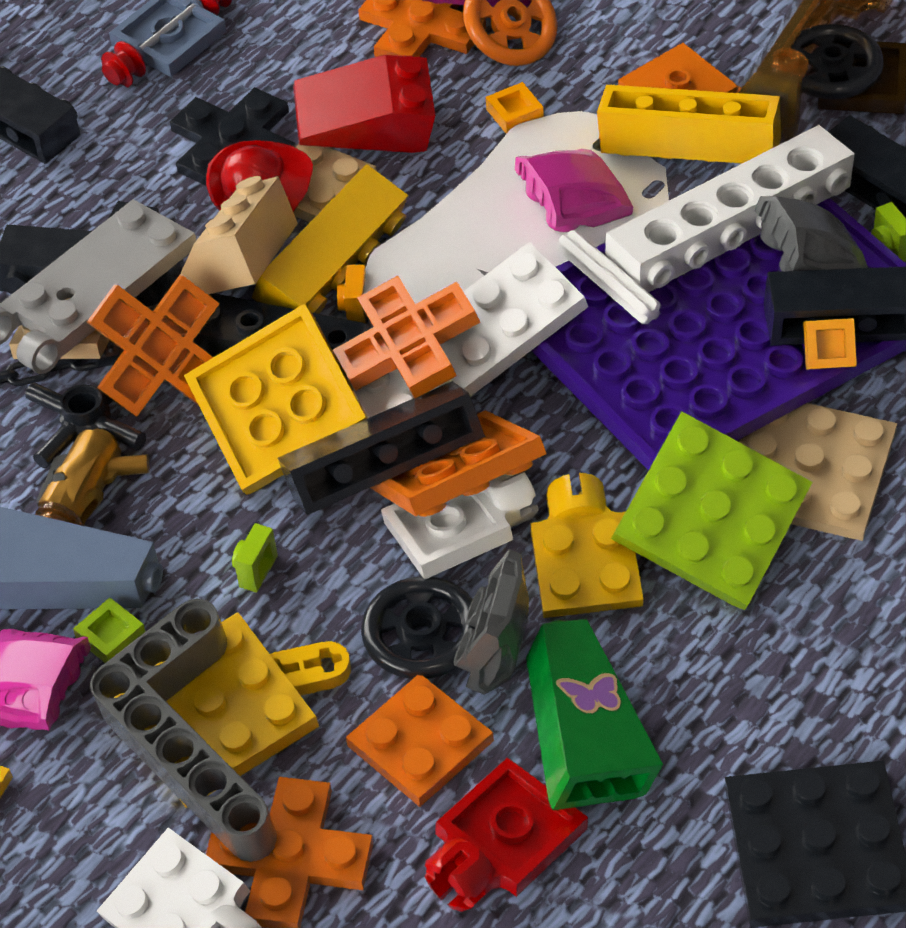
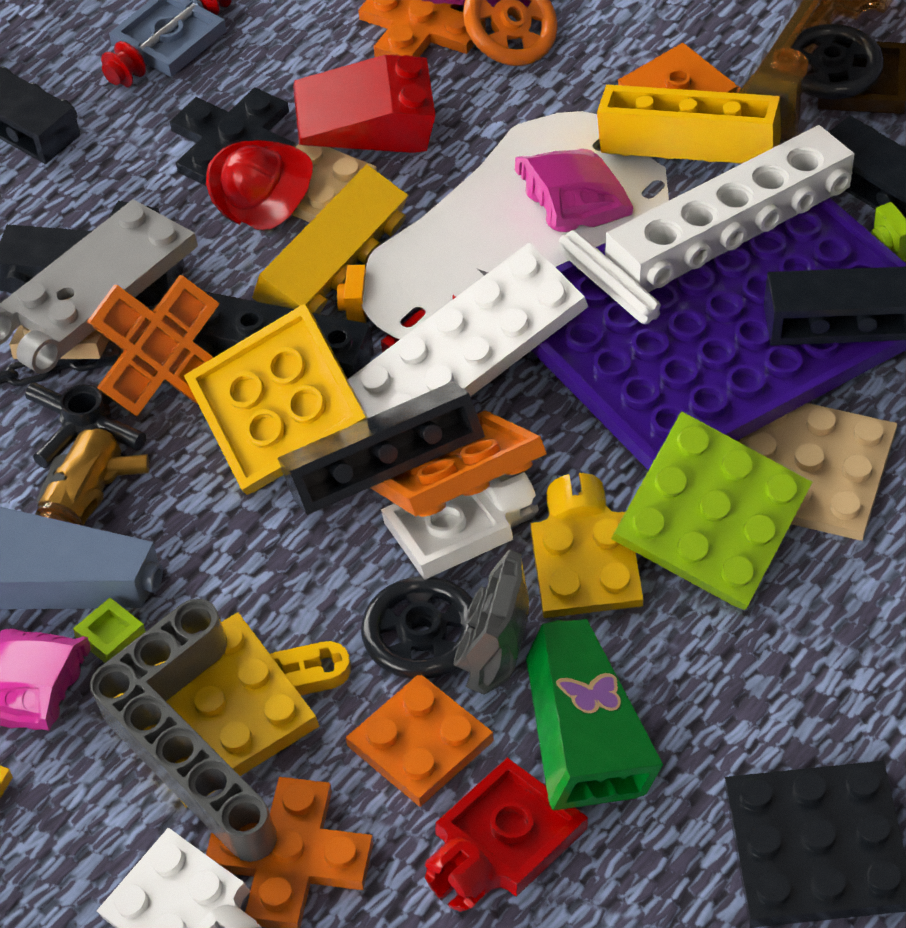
(241, 237): tan slope -> none
(254, 557): lime plate -> none
(406, 336): orange plate -> none
(513, 106): light orange plate -> none
(807, 235): dark grey slope -> none
(830, 343): light orange plate -> none

